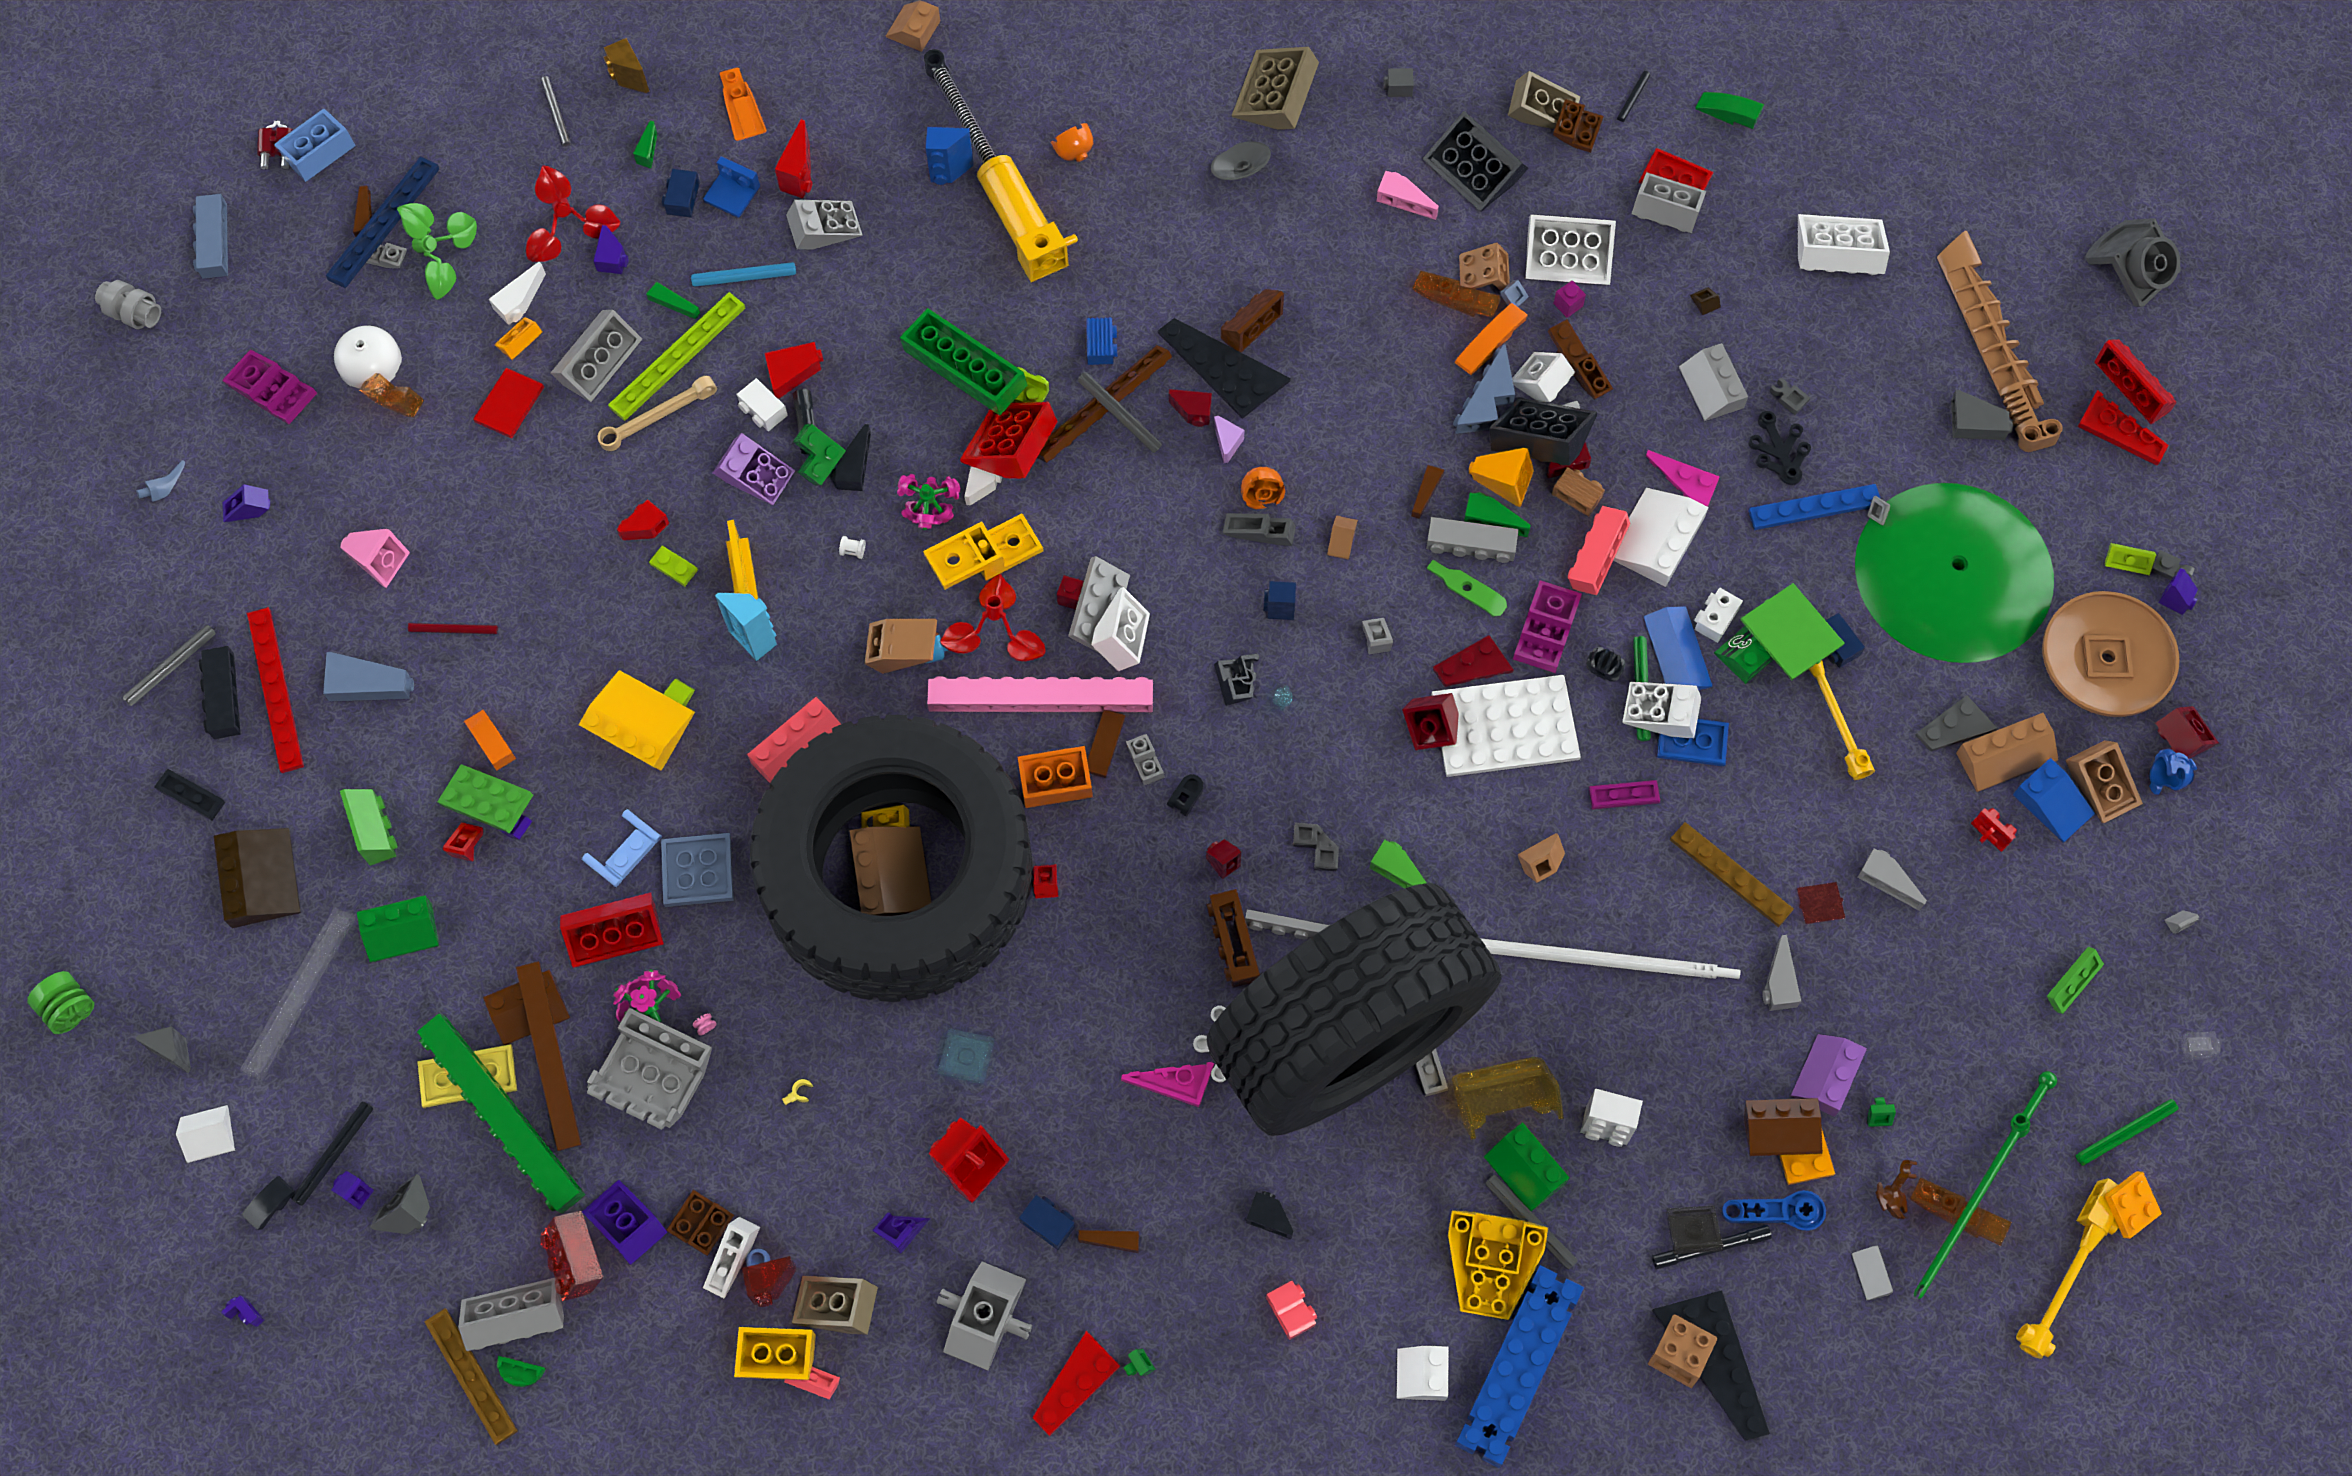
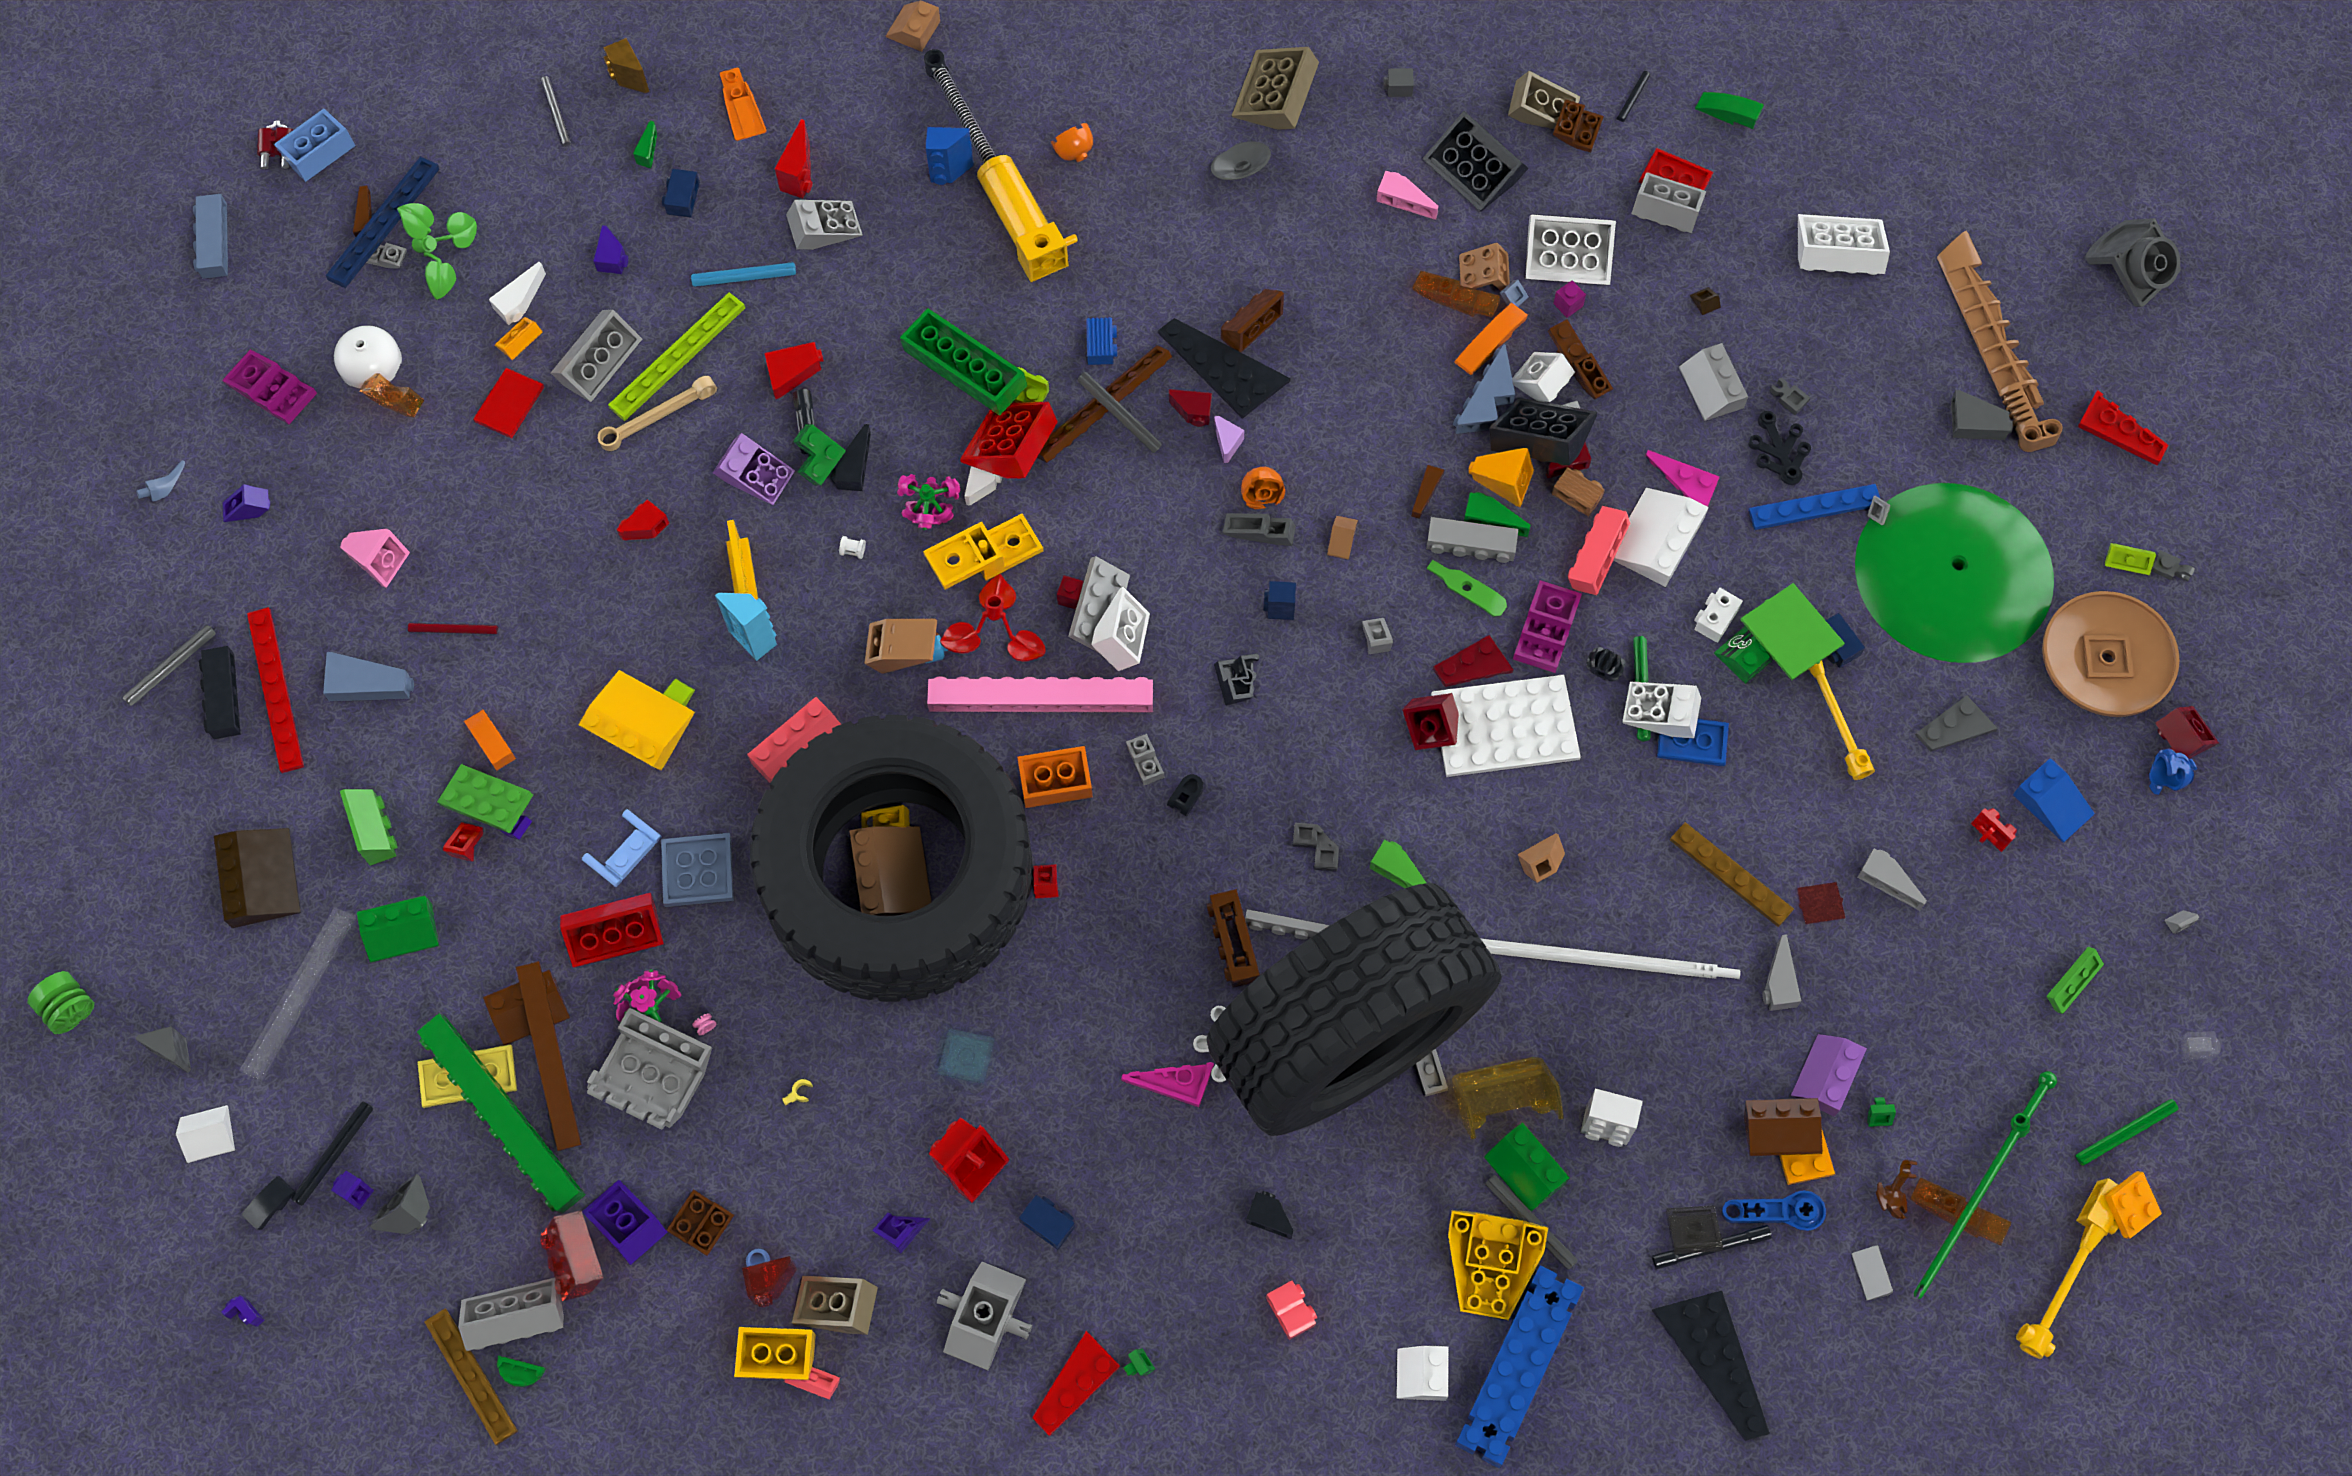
(128, 304): light grey piece -> none
(189, 794): black plate -> none
(555, 188): red plant -> none
(671, 300): green piece -> none
(673, 566): lime plate -> none
(731, 1256): white slope -> none
(732, 188): blue bracket -> none
(761, 405): white brick -> none
(1105, 743): reddish brown tile -> none
(1117, 1240): reddish brown piece -> none
(1223, 857): dark red slope -> none
(1282, 697): clear light blue plate -> none
(1624, 794): magenta tile -> none
(1677, 647): slope -> none
(1683, 1351): medium nougat bracket -> none
(2008, 752): medium nougat slope -> none
(2105, 780): medium nougat slope -> none
(2134, 381): red slope -> none
(2179, 593): dark purple slope -> none

